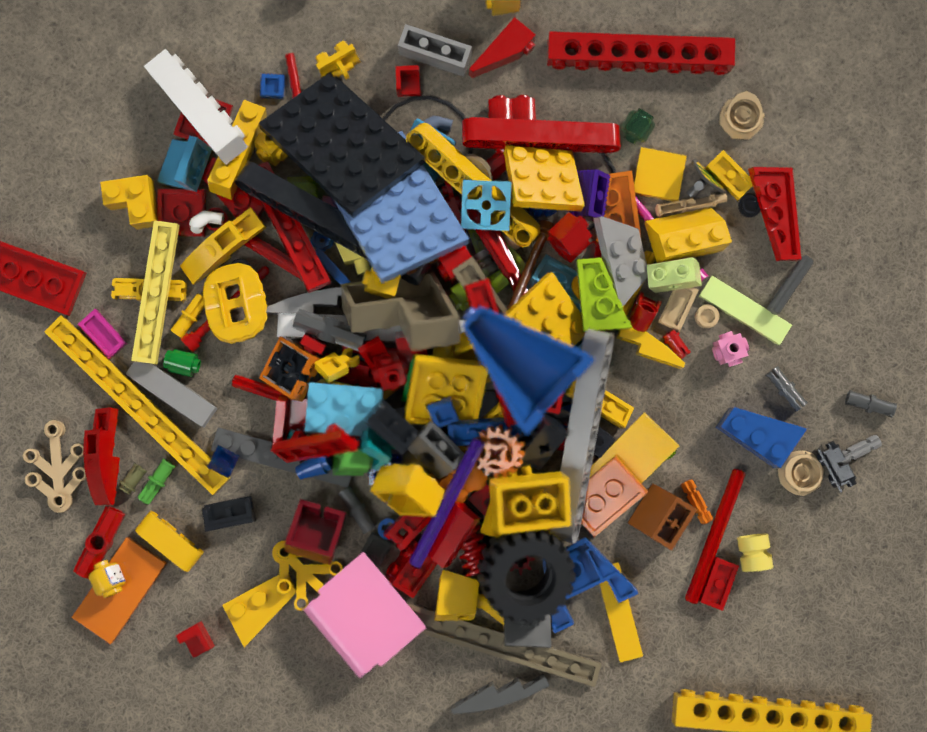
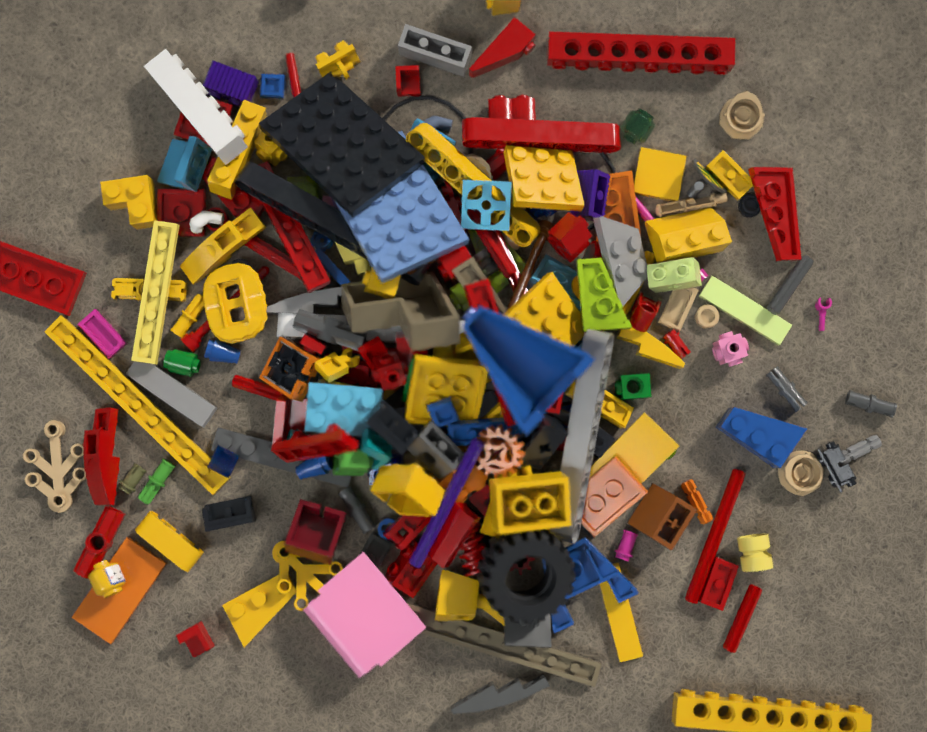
(221, 352): none -> blue cone
(230, 84): none -> dark purple brick
(626, 545): none -> dark pink pin
(642, 381): none -> green brick
(742, 618): none -> red axle
(822, 312): none -> dark pink hand

